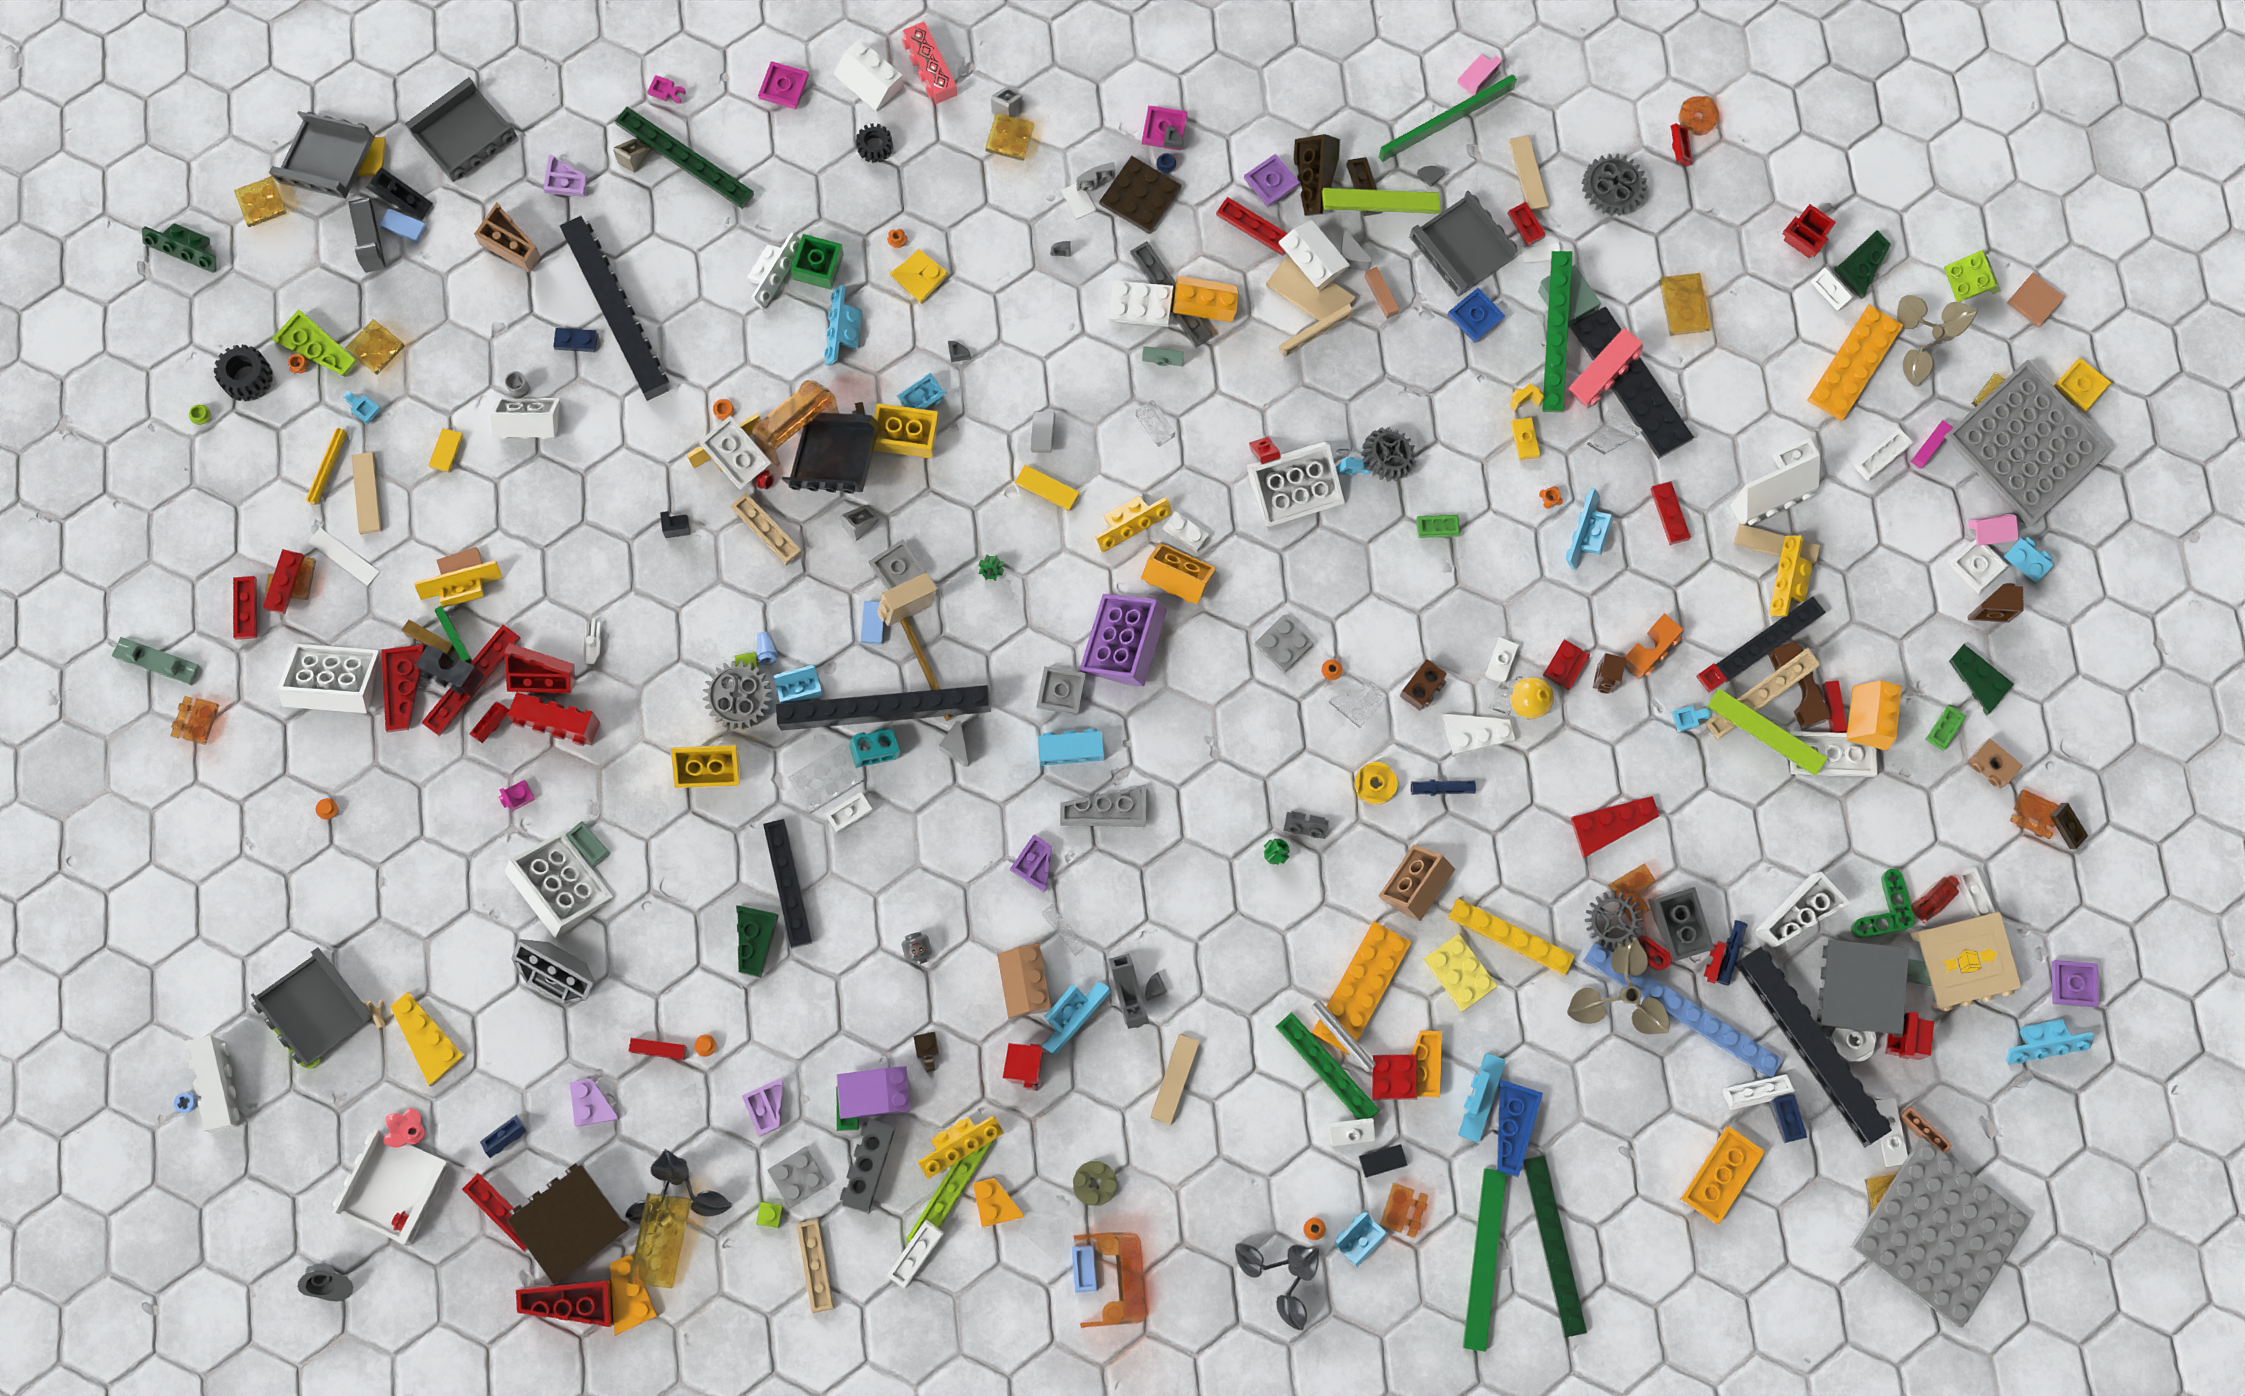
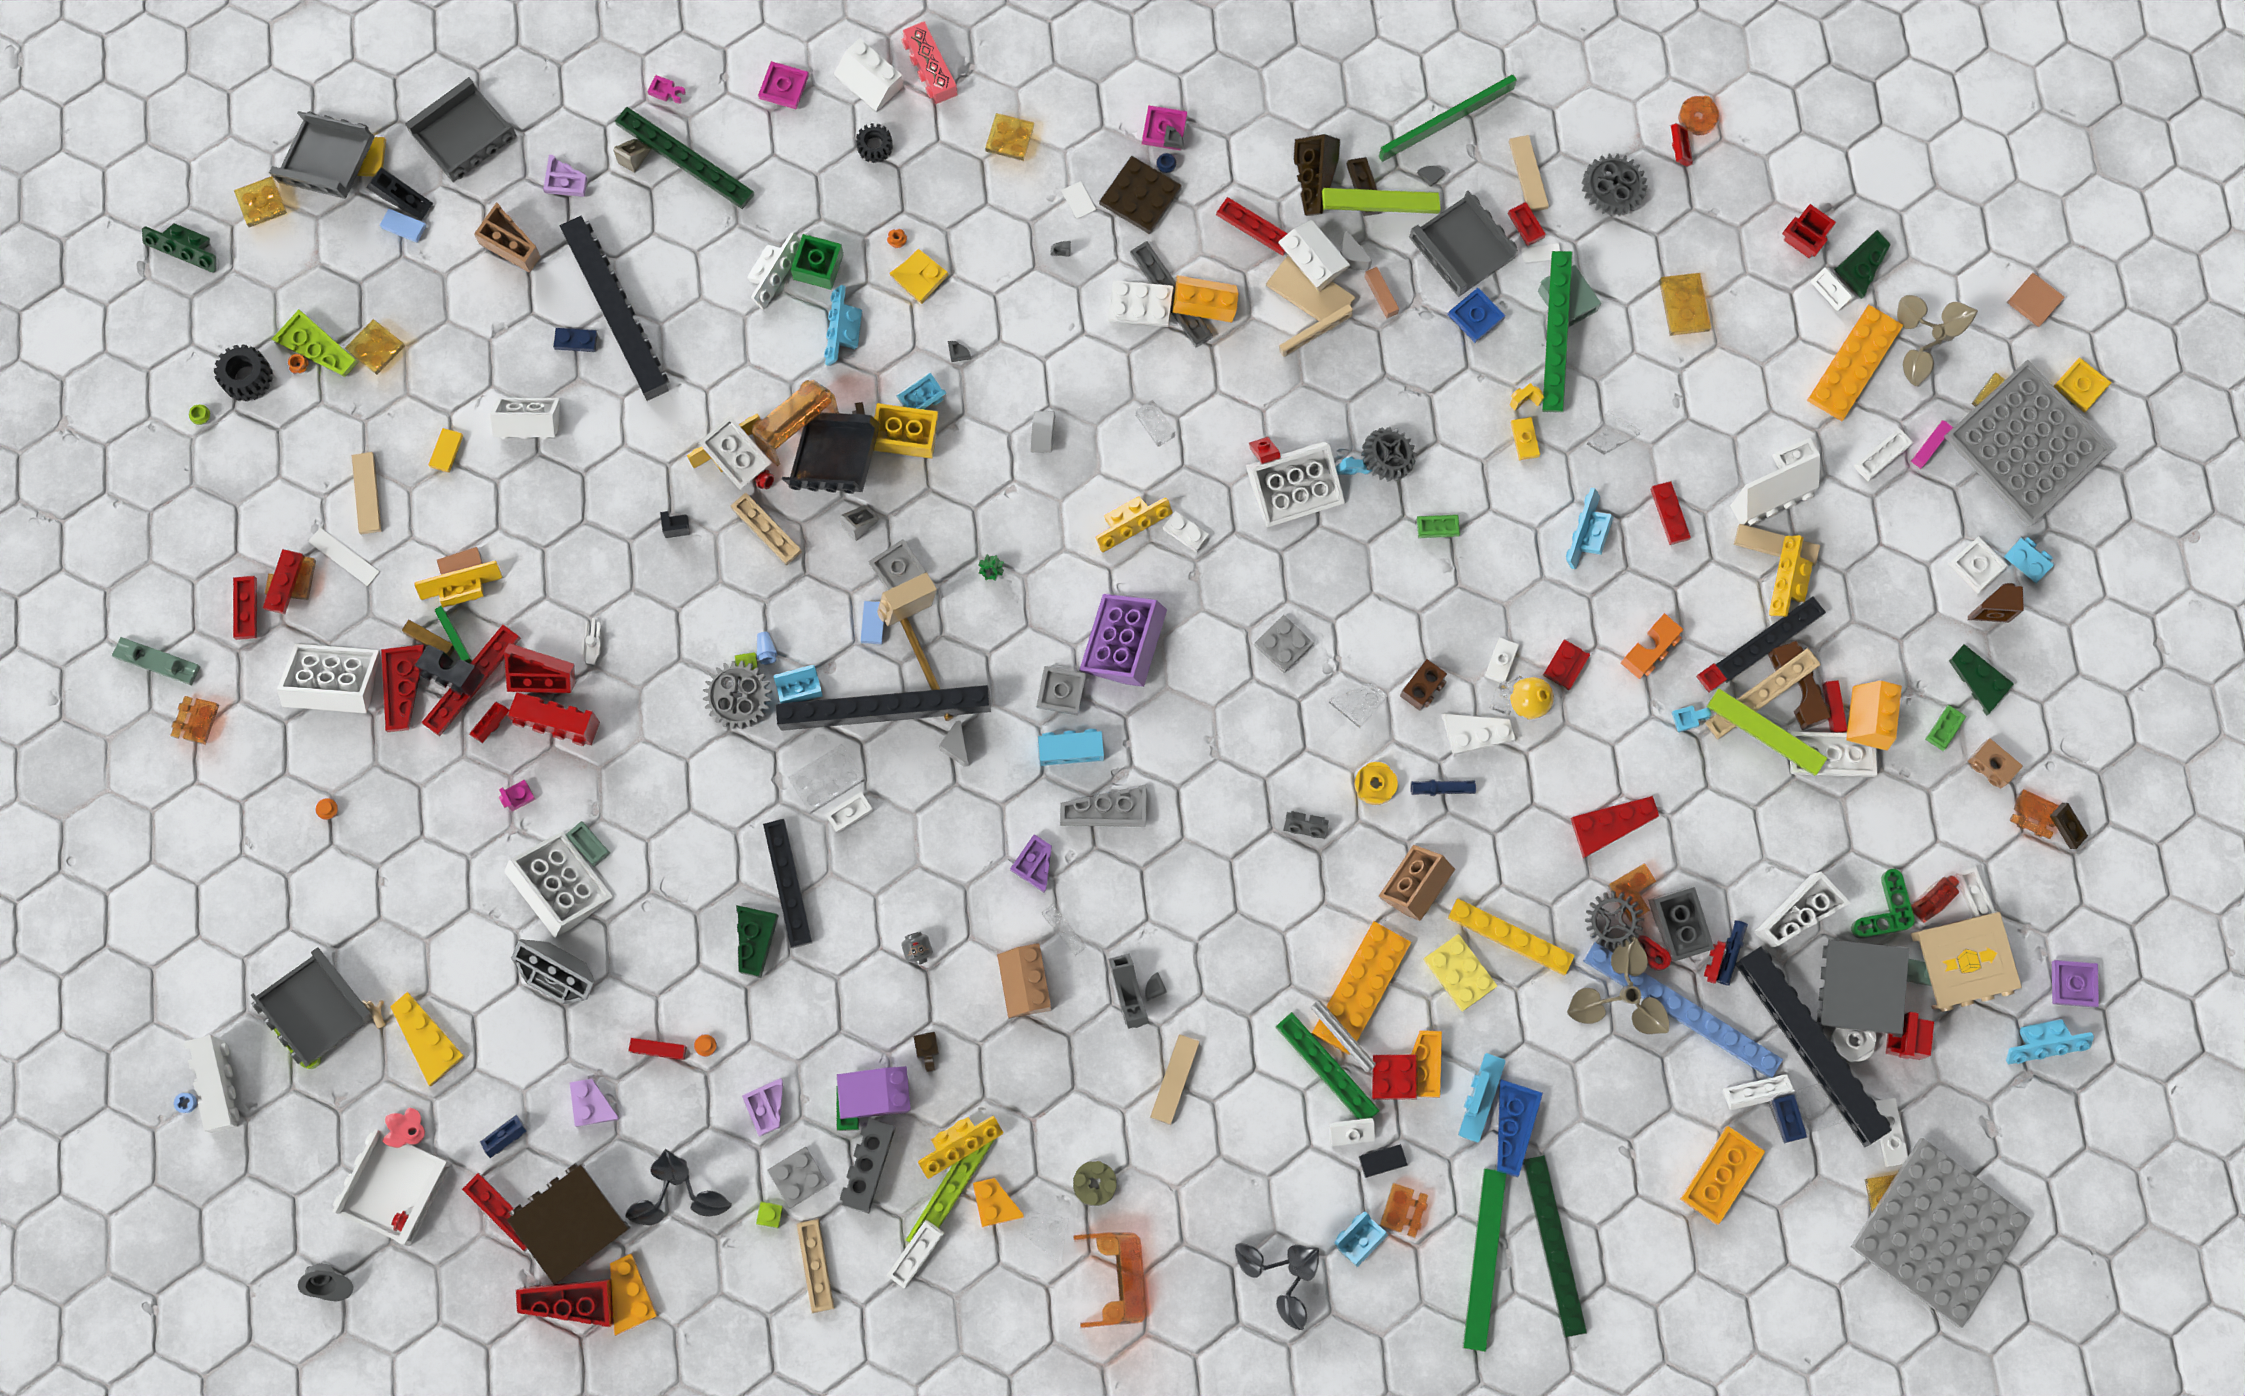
(326, 466): yellow axle -> none
(363, 407): medium azure plate -> none
(368, 248): dark grey beam -> none
(513, 381): light grey wheel -> none
(659, 1240): clear yellow plate -> none
(706, 766): yellow slope -> none
(723, 409): orange tile -> none
(876, 752): teal brick -> none
(1005, 101): light grey slope -> none
(1024, 1065): red plate -> none
(1047, 487): yellow tile -> none
(1071, 1012): medium azure bracket -> none
(1084, 1268): light blue tile -> none
(1088, 180): light grey slope -> none
(1162, 356): sand green plate -> none
(1177, 573): light orange slope -> none
(1271, 180): medium lavender plate -> none
(1276, 851): green gear -> none
(1307, 1229): orange plate -> none
(1331, 675): orange plate -> none
(1479, 73): bright pink panel -> none
(1554, 492): orange plate -> none
(1605, 368): coral brick -> none
(1609, 673): reddish brown brick -> none
(1636, 388): black plate -> none
(1923, 1129): nougat piece -> none
(1971, 276): lime bracket -> none
(1995, 529): bright pink panel -> none

